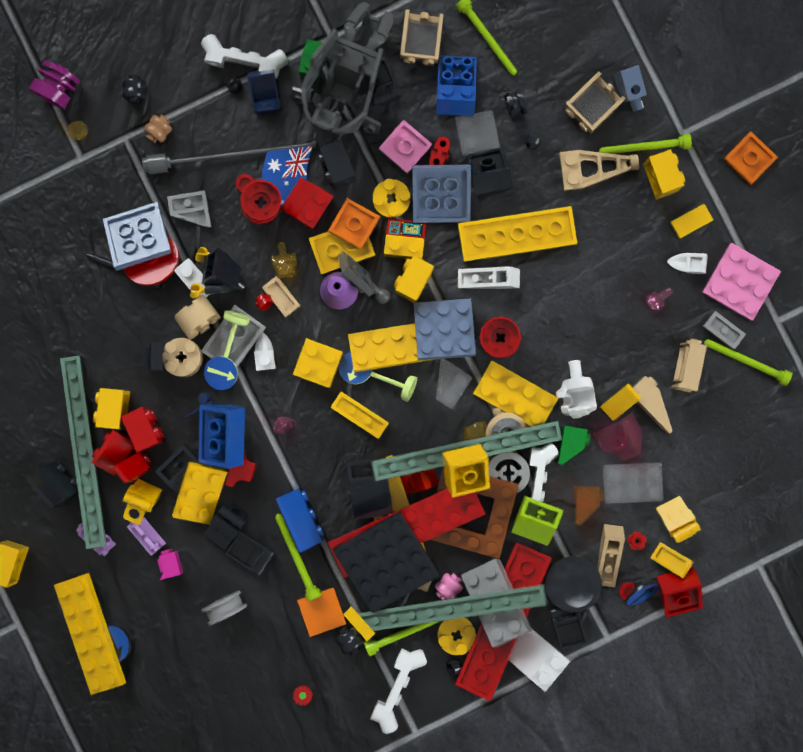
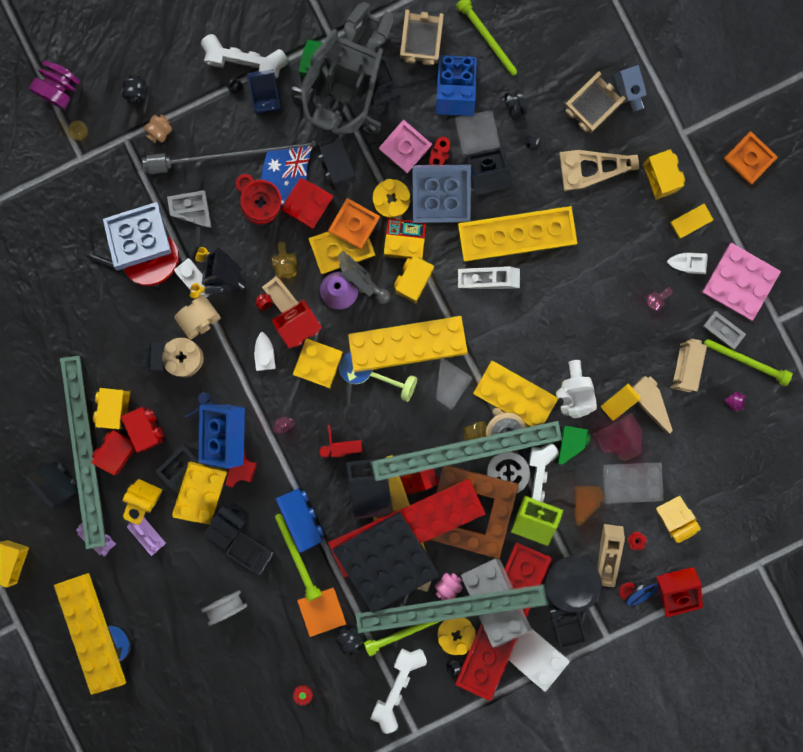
(134, 467): red slope -> none
(169, 564): dark pink window -> none
(220, 370): piece -> none
(242, 342): light grey plate -> none
(297, 324): none -> red brick
(340, 449): none -> red piece
(359, 415): yellow plate -> none
(360, 625): yellow window -> none
(444, 329): sand blue plate -> none
(466, 470): yellow brick -> none
(500, 326): red wheel -> none
(671, 560): yellow tile -> none
(683, 141): lime piece -> none
(736, 401): none -> magenta plate

